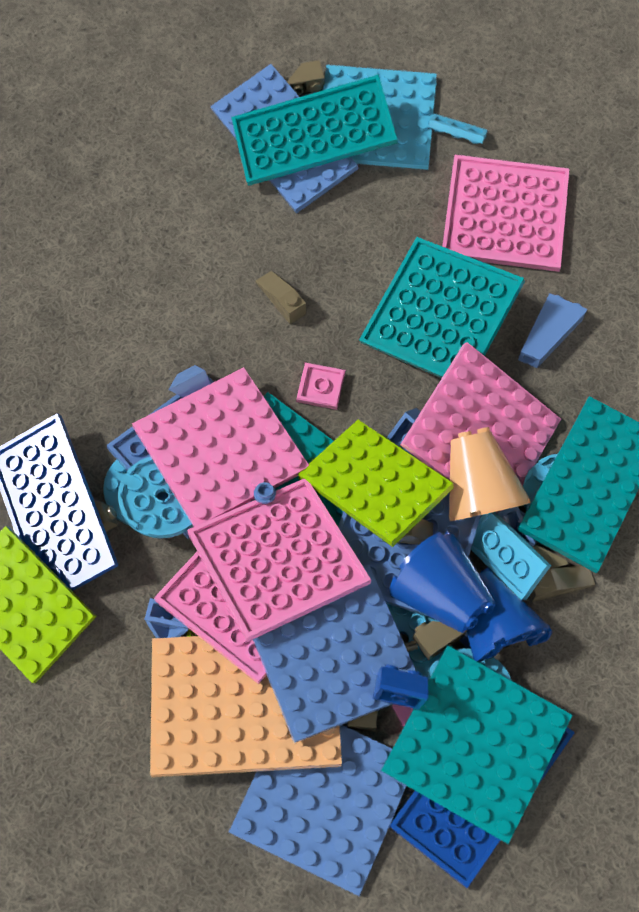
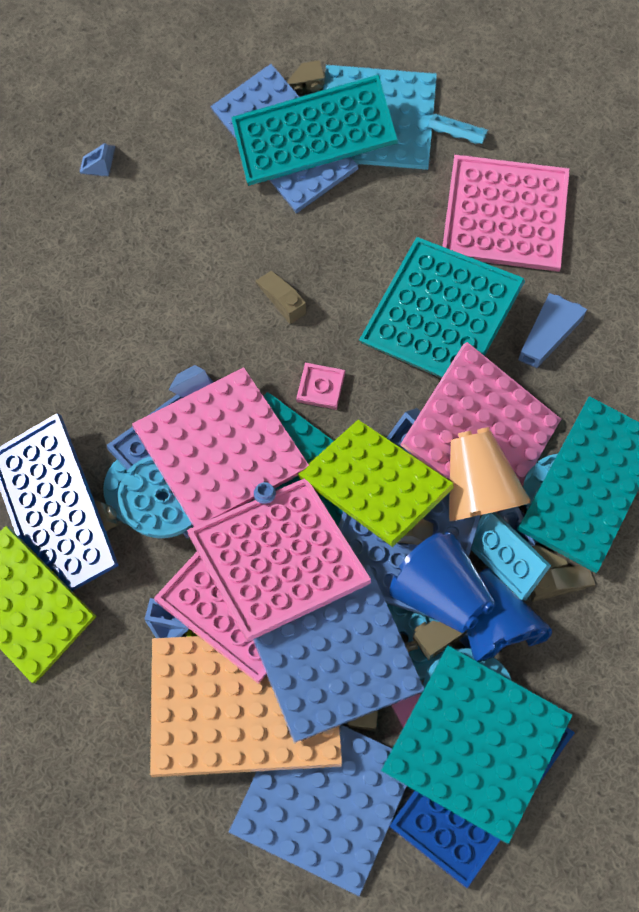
(98, 161): none -> medium blue slope
(401, 687): blue slope -> none

